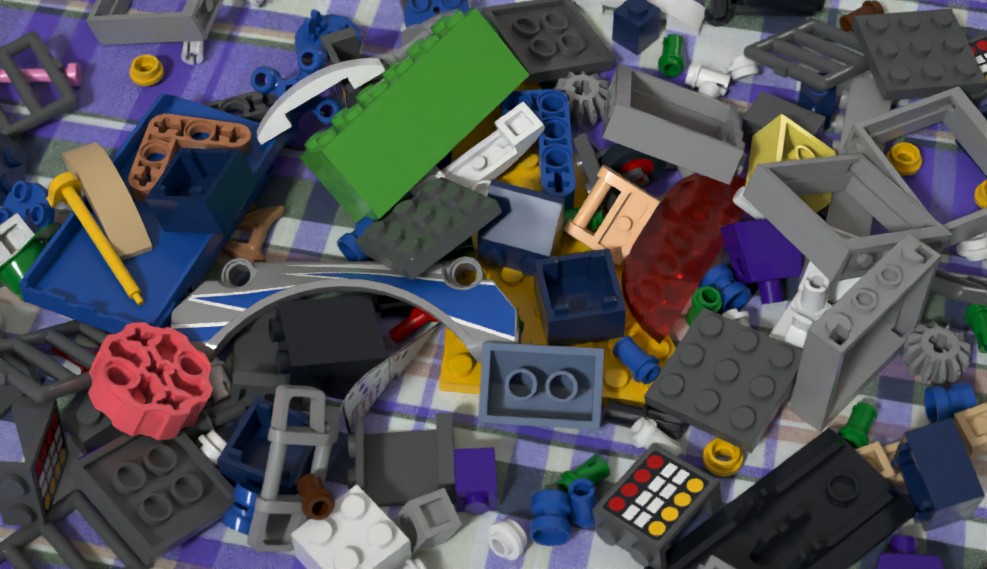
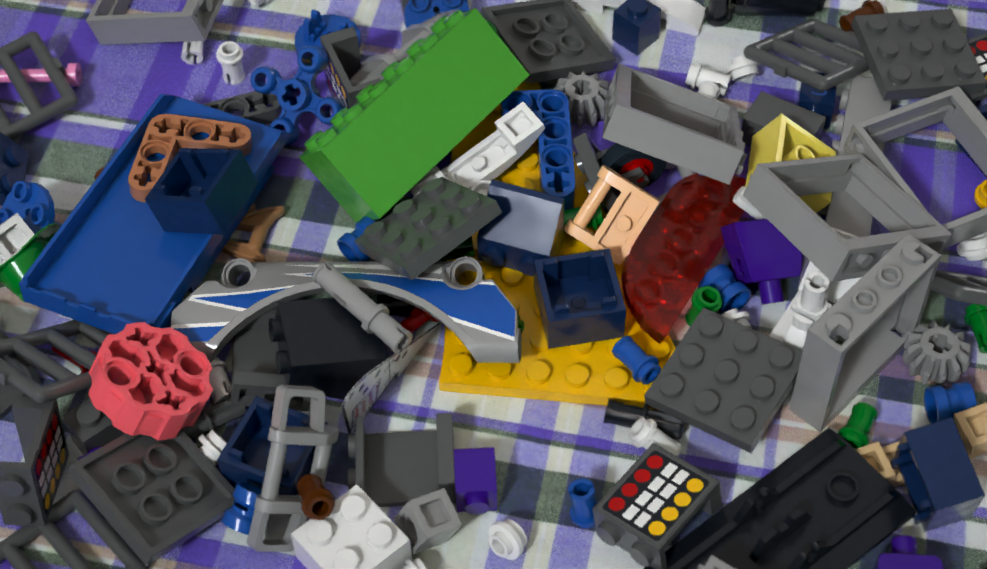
(68, 189): yellow piece -> none
(109, 200): tan slope -> none
(146, 70): yellow plate -> none
(230, 58): none -> white pin
(357, 71): white slope -> none
(373, 317): none -> light grey pin
(541, 385): sand blue slope -> none
(550, 518): blue wheel -> none
(588, 470): green pin -> none
(671, 61): green pin -> none
(722, 448): yellow plate -> none
(905, 158): yellow plate -> none

